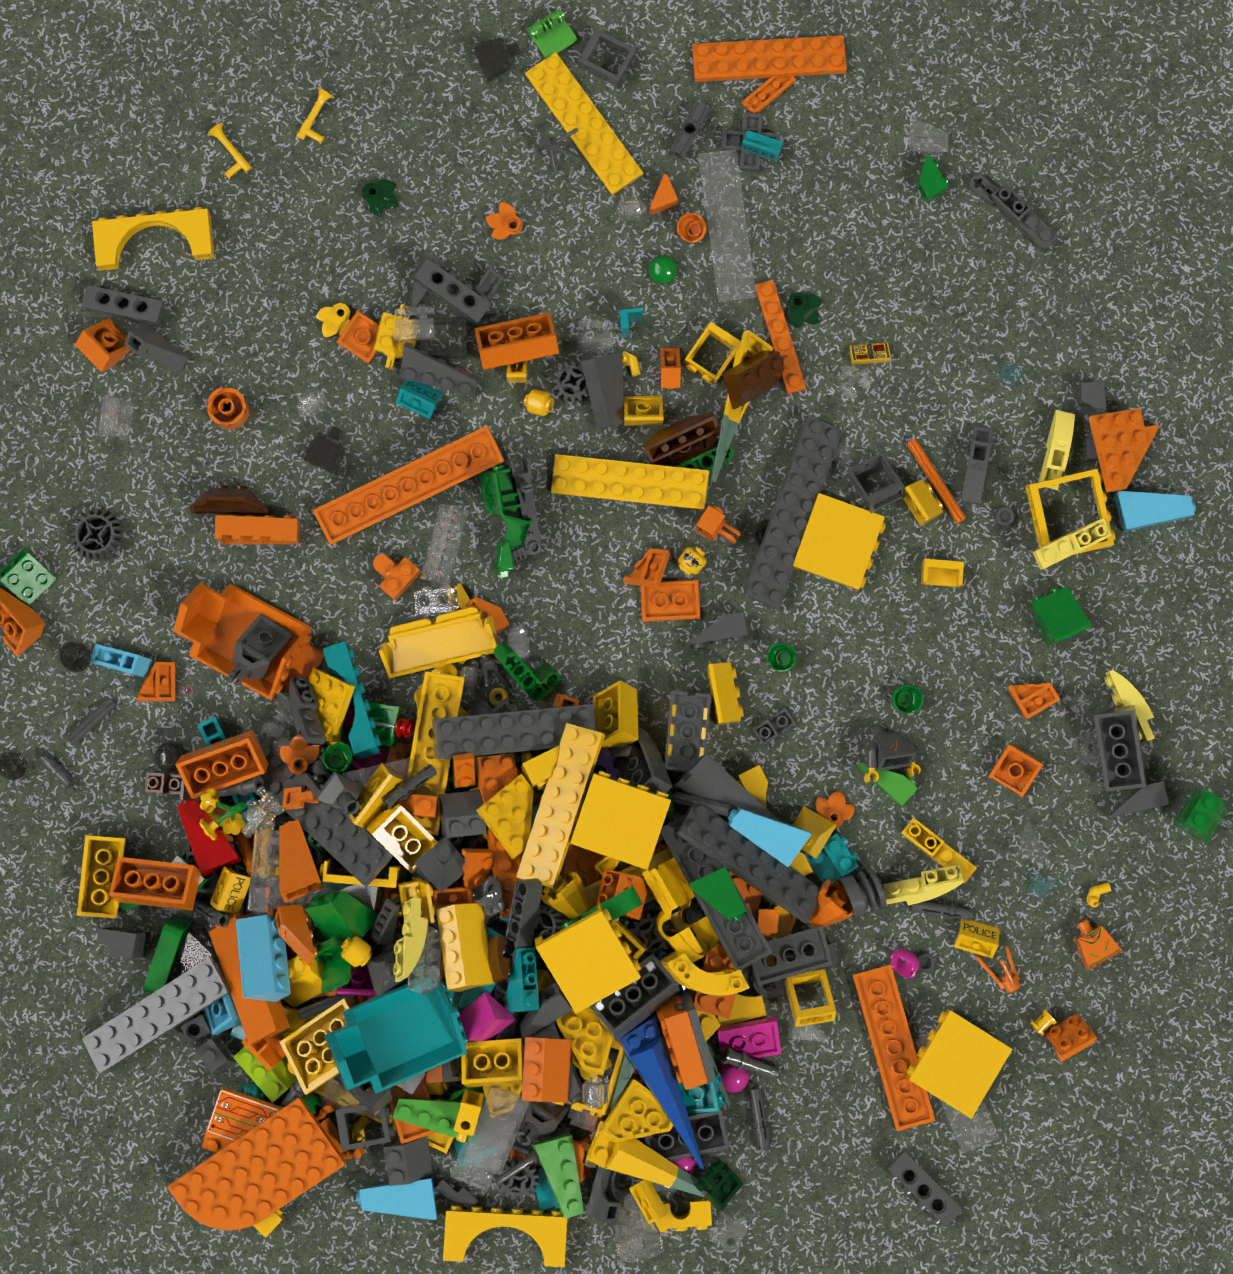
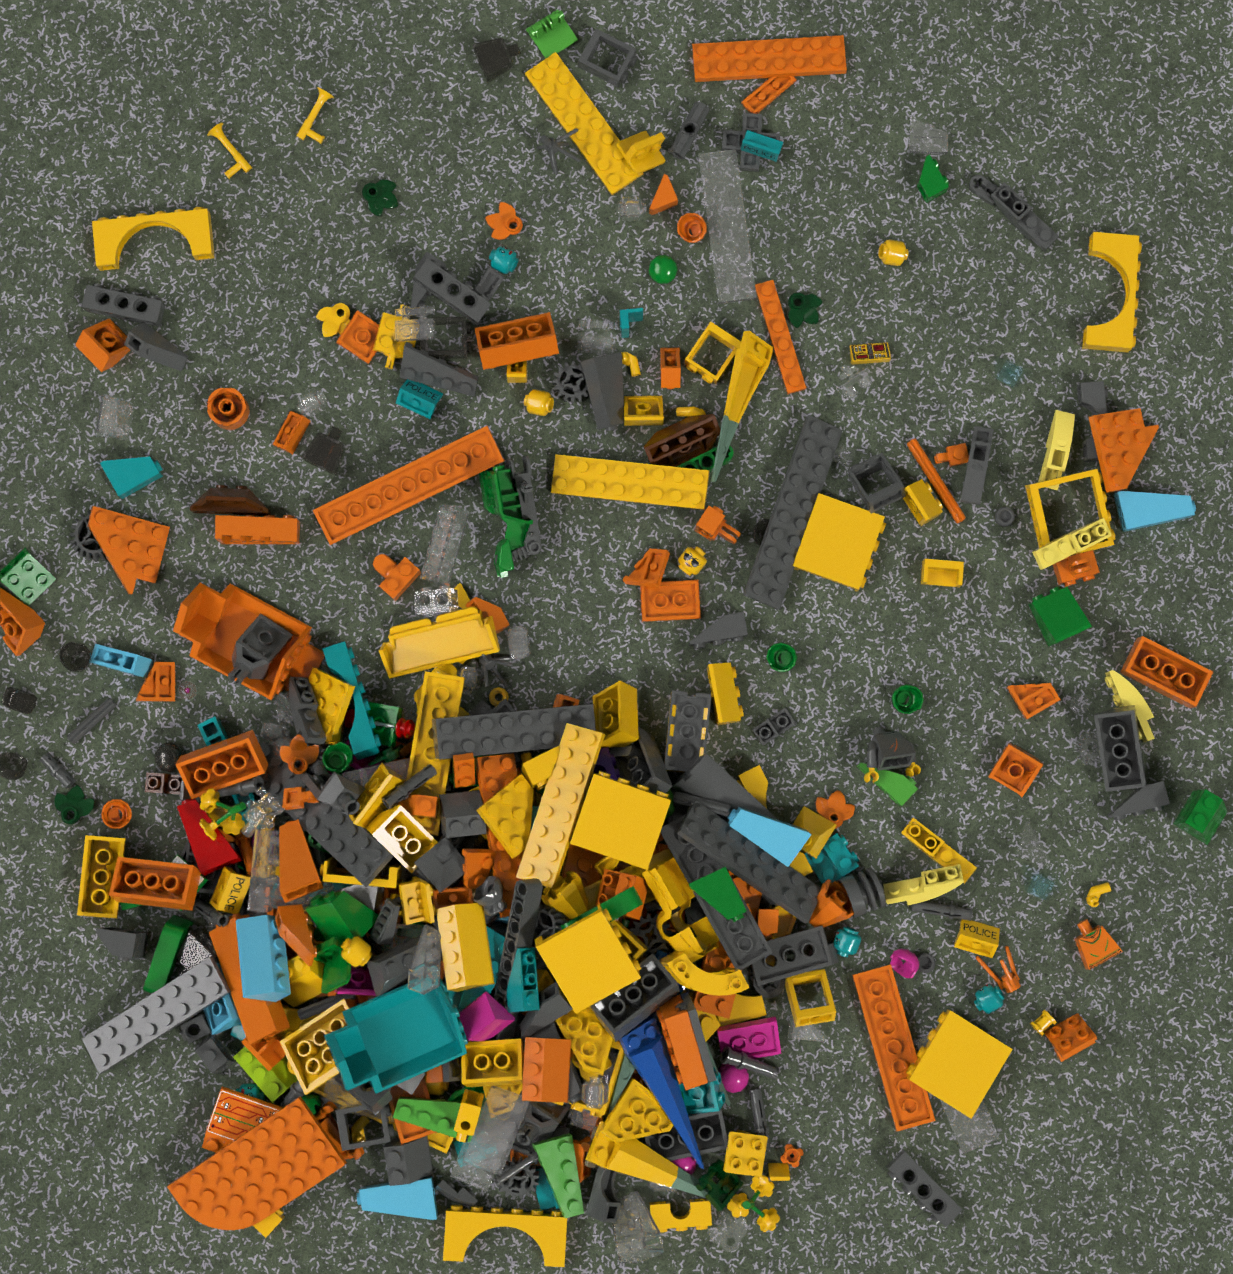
(19, 700): none -> clear smoke gear
(74, 802): none -> dark green plate
(111, 816): none -> orange hair
(129, 544): none -> orange wing
(131, 474): none -> teal slope
(291, 432): none -> orange slope
(387, 754): none -> dark green plate
(410, 947): light yellow slope -> none
(498, 964): reddish brown slope -> none
(503, 259): none -> teal head
(535, 683): green beam -> none
(642, 151): none -> yellow bracket
(648, 1201): yellow panel -> none
(689, 411): none -> yellow arm
(740, 1205): none -> yellow plant
(745, 1153): none -> yellow bracket
(753, 377): reddish brown slope -> none
(778, 1172): none -> yellow slope
(794, 1161): none -> orange plate
(847, 941): none -> teal head
(893, 252): none -> yellow head
(955, 455): none -> orange plate
(989, 998): none -> teal head
(1076, 567): none -> orange brick
(1122, 254): none -> yellow arch
(1166, 672): none -> orange brick

